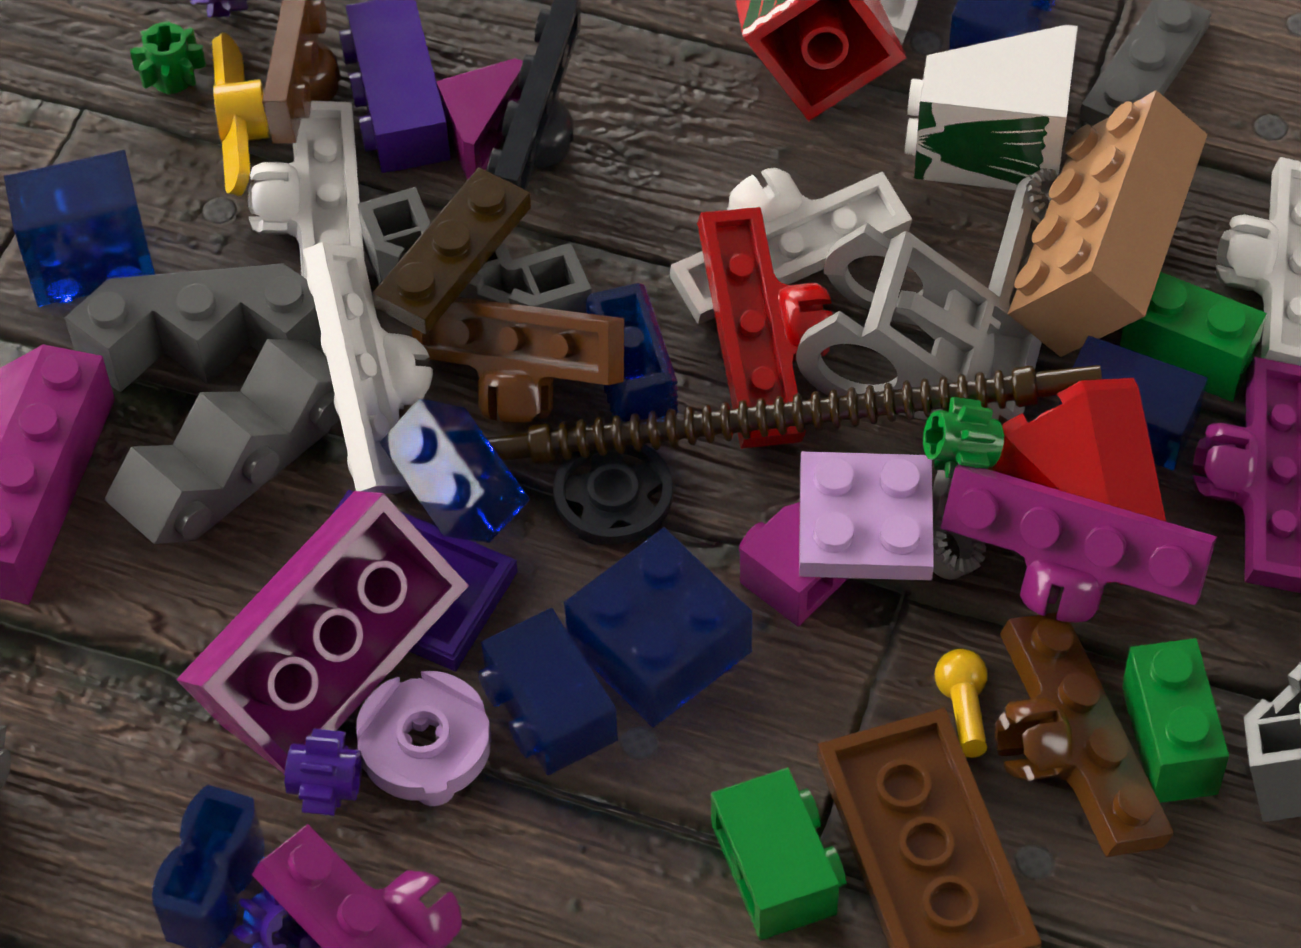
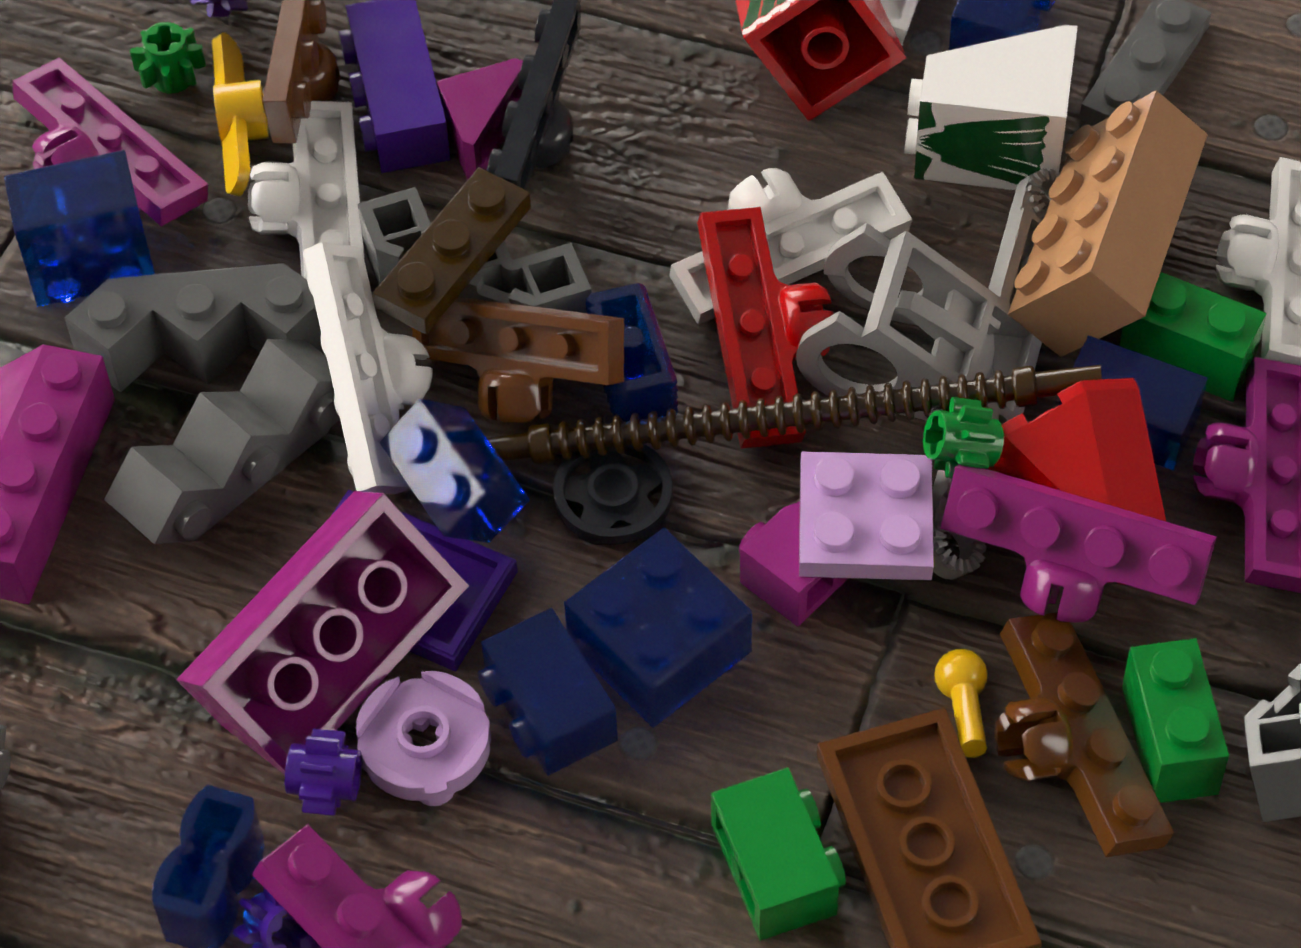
(90, 125): none -> magenta plate

